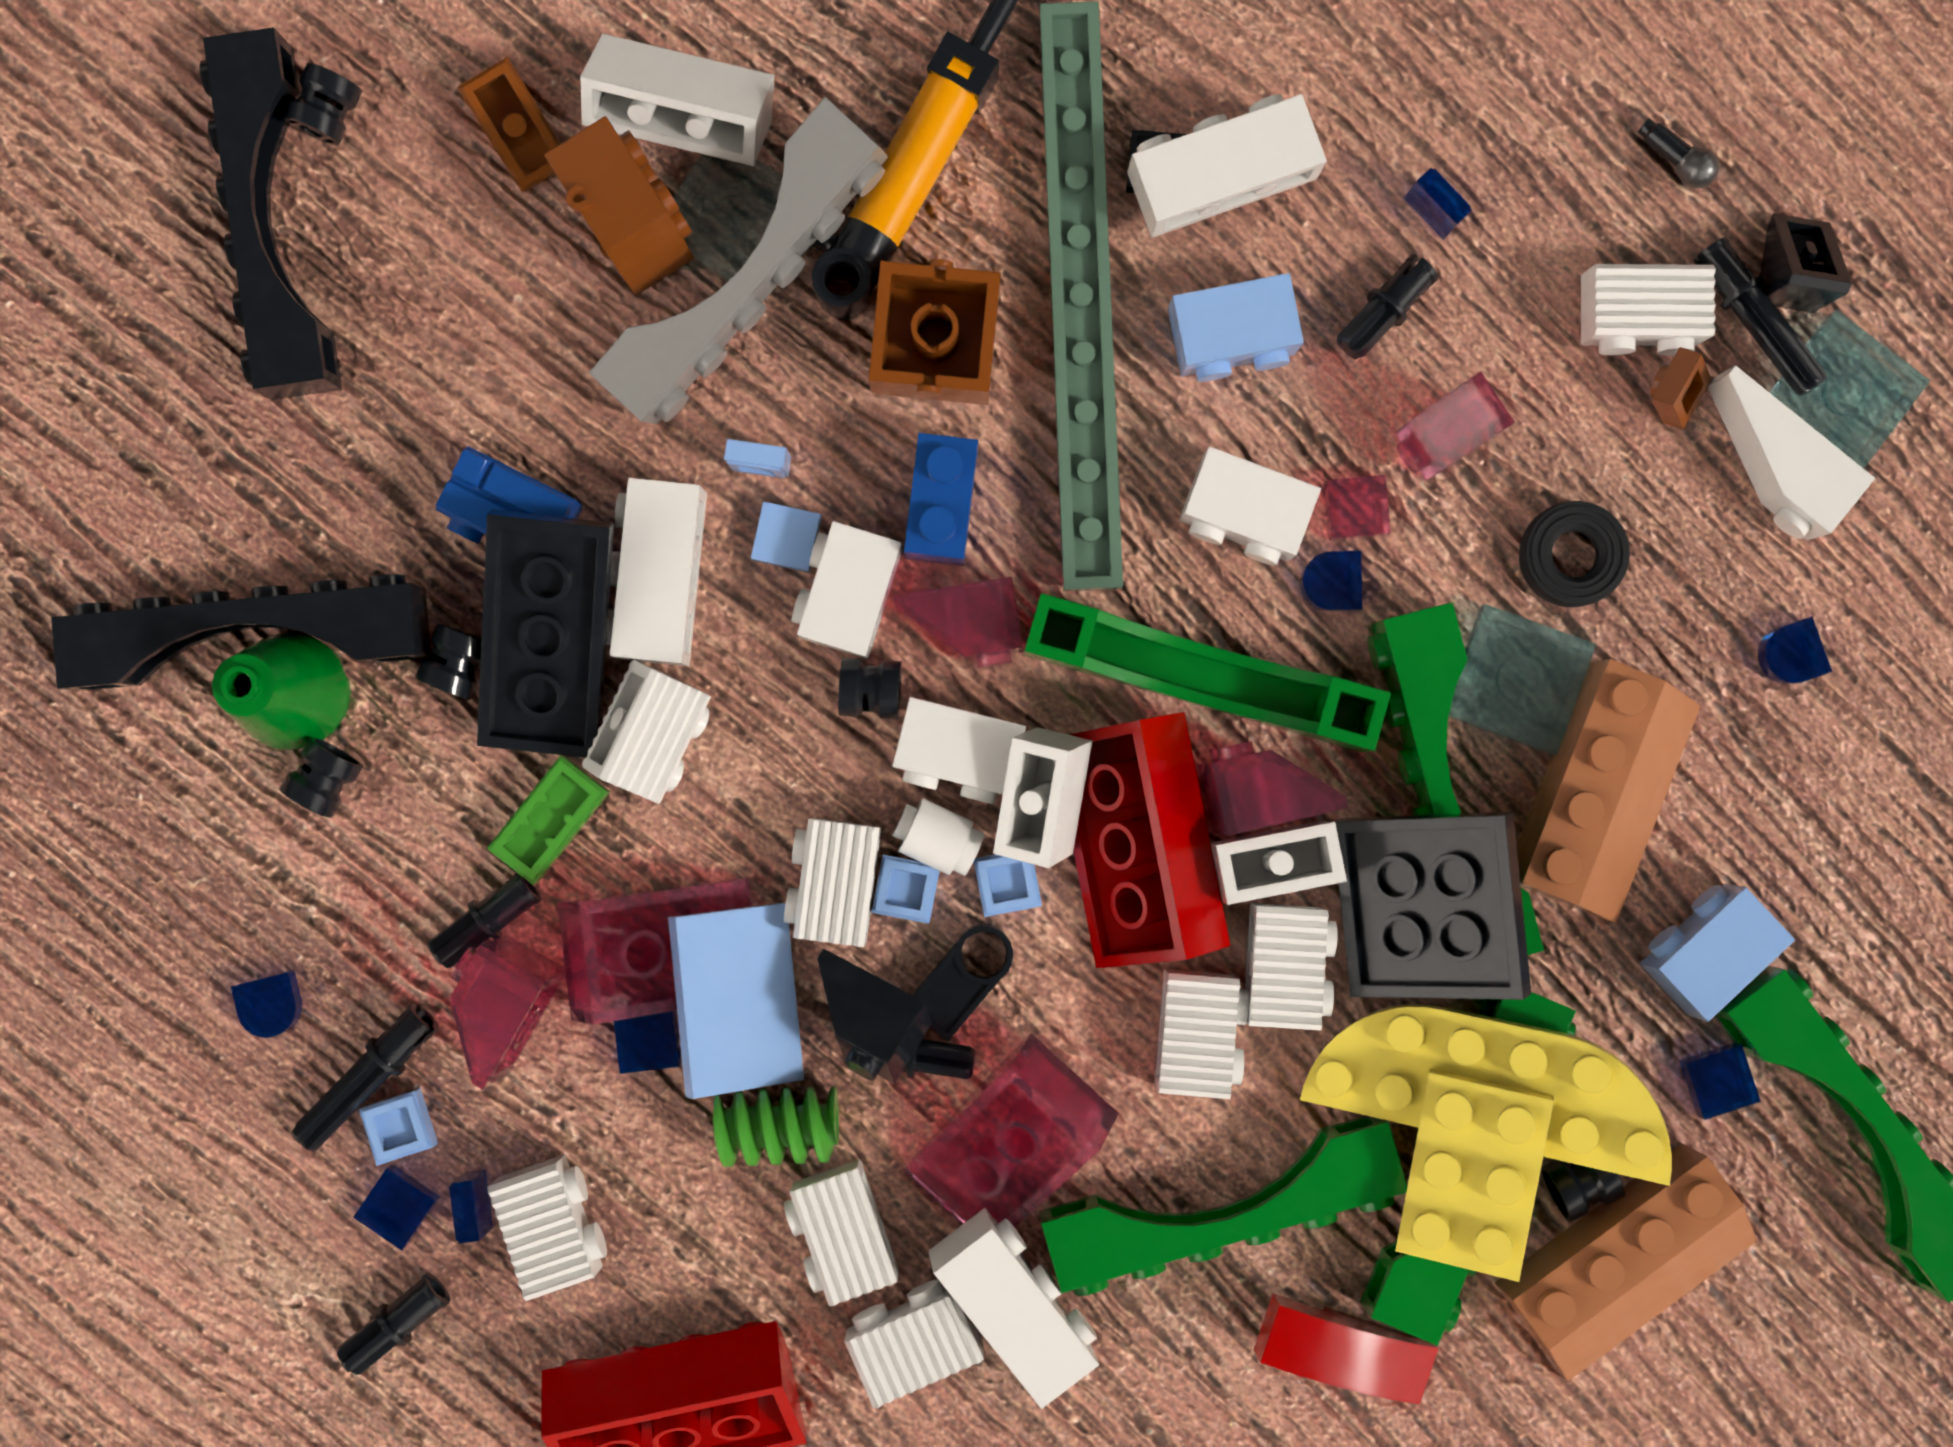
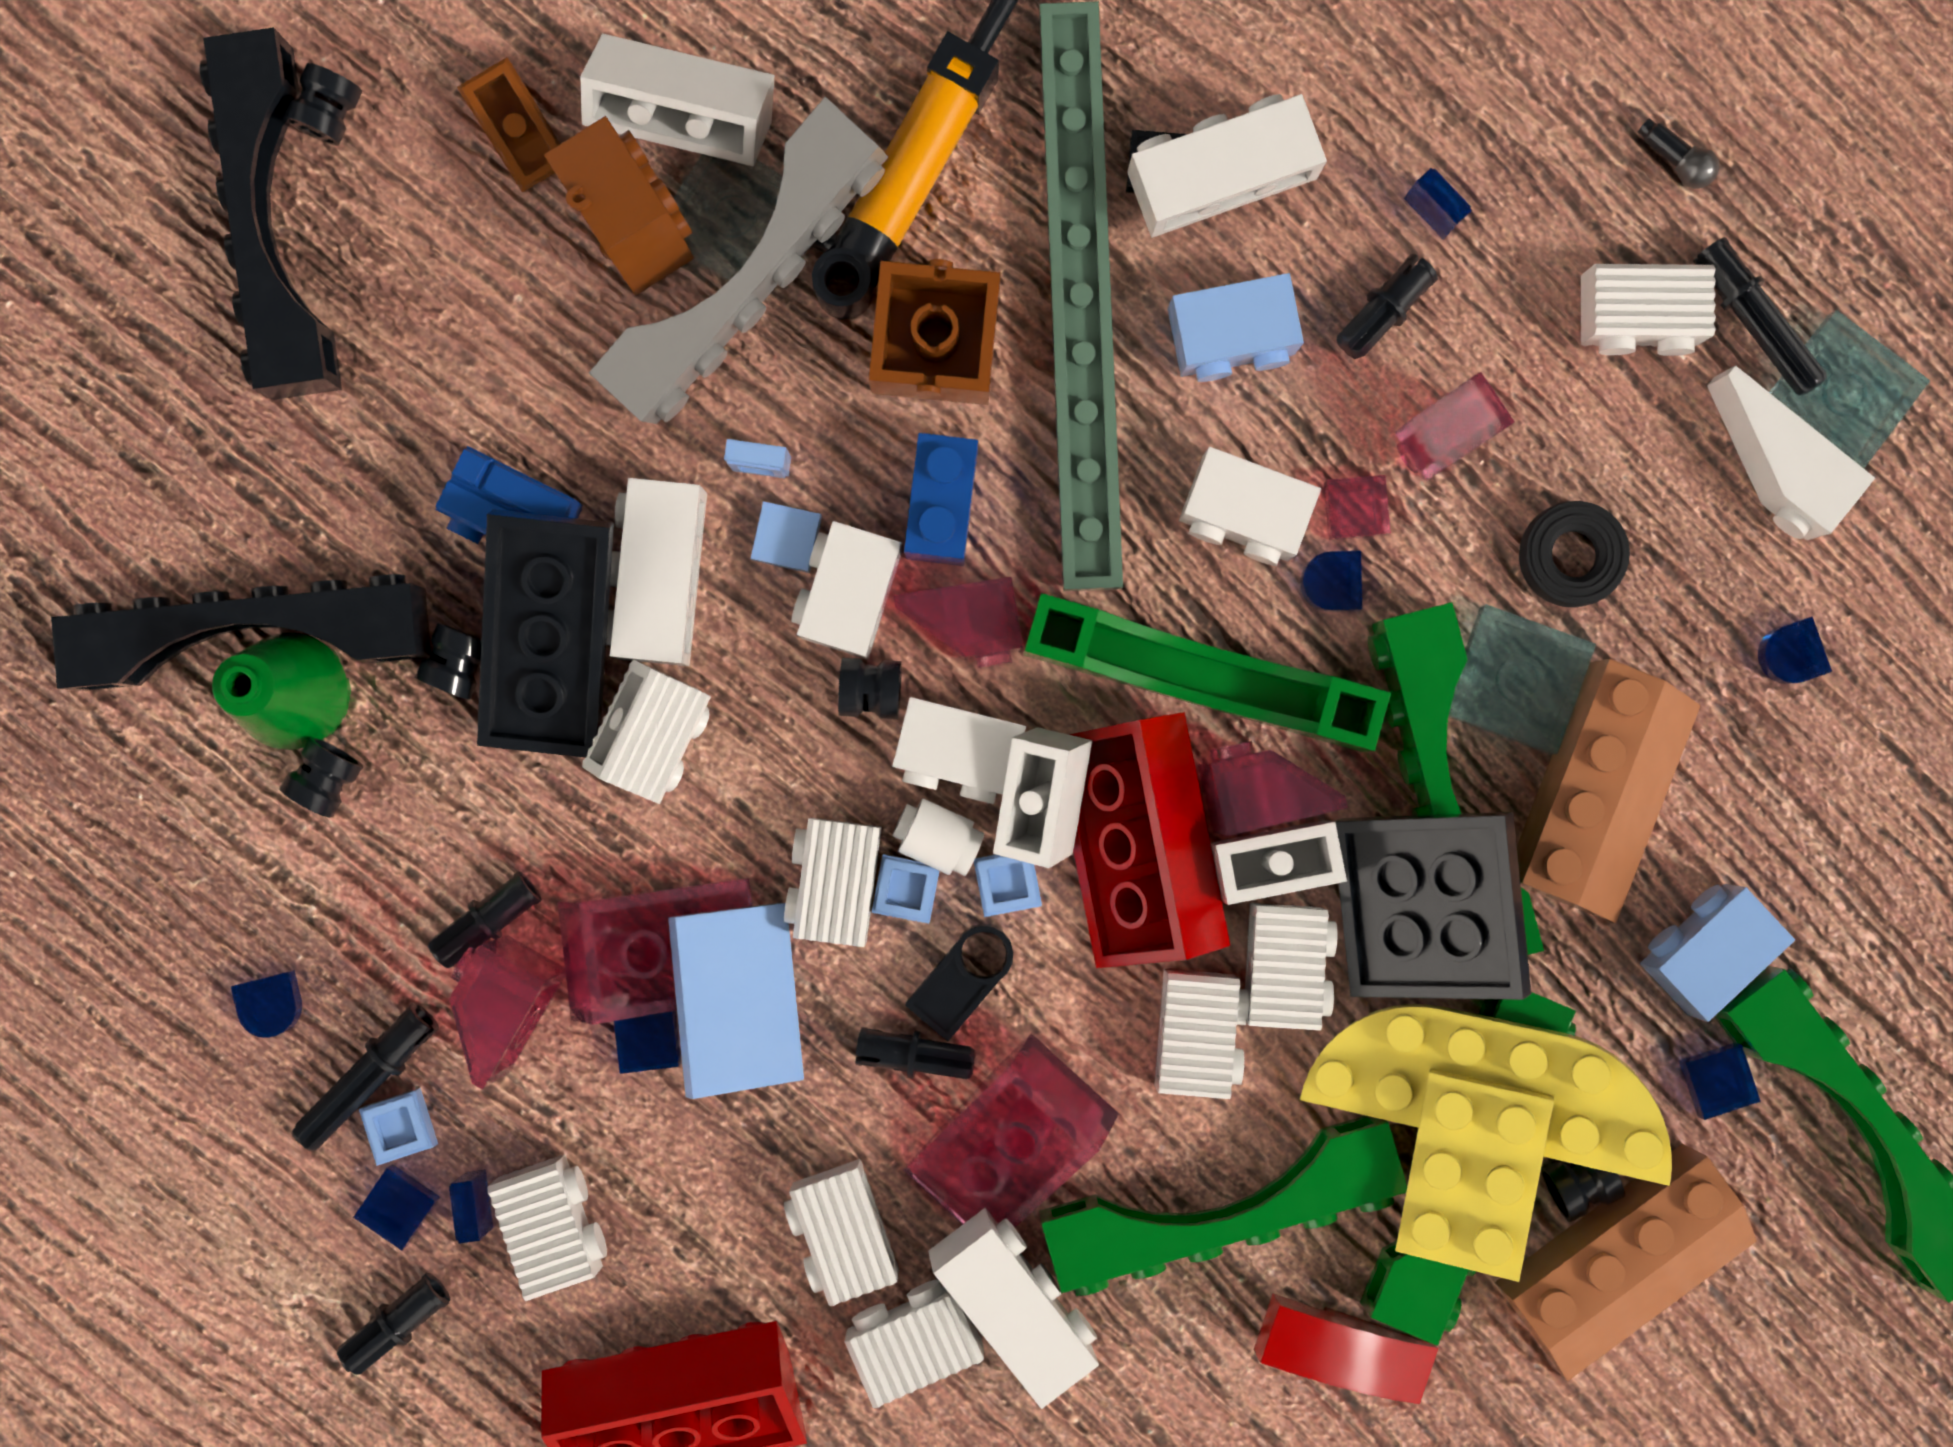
(548, 820): bright green plate -> none
(776, 1127): bright green piece -> none
(872, 1019): black slope -> none
(1680, 387): dark orange plate -> none
(1802, 264): black slope -> none

